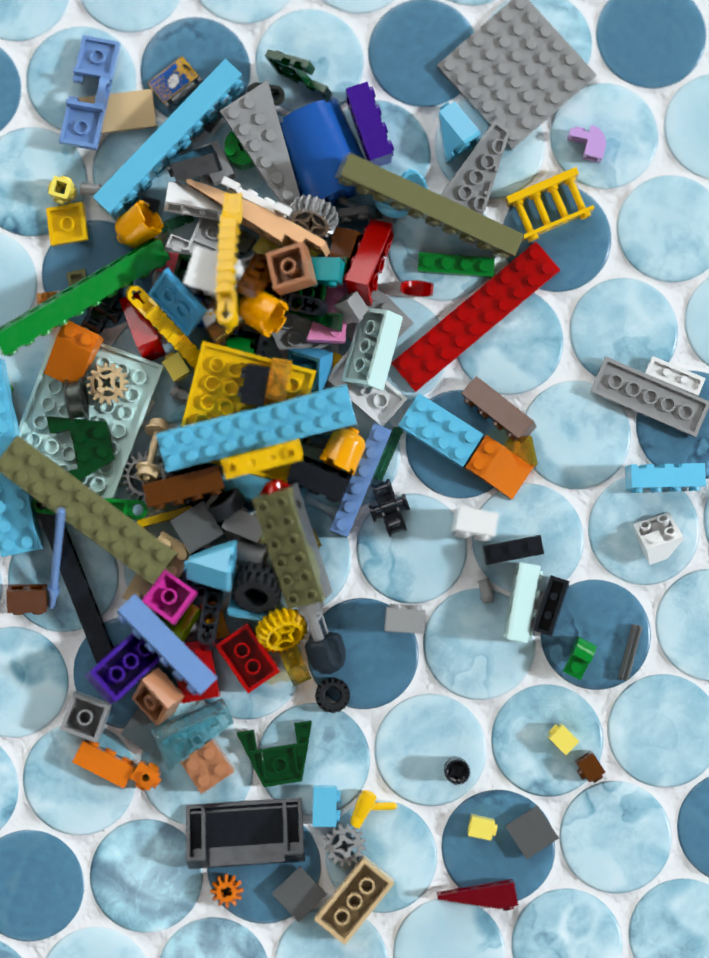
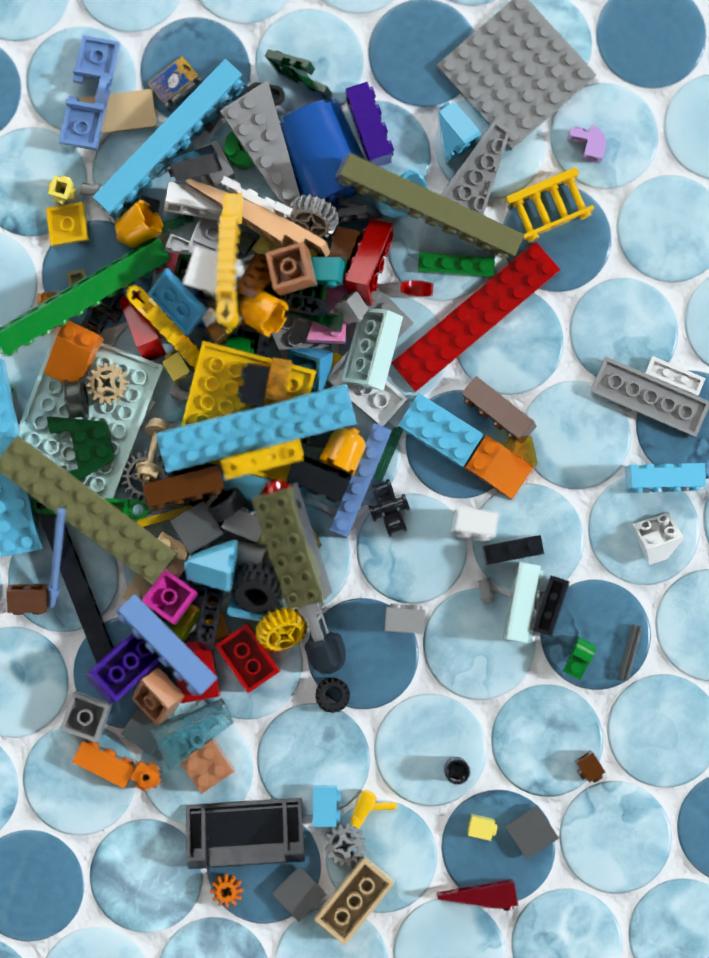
(279, 763): dark green wing -> none
(295, 665): clear yellow slope -> none
(562, 738): light yellow brick -> none

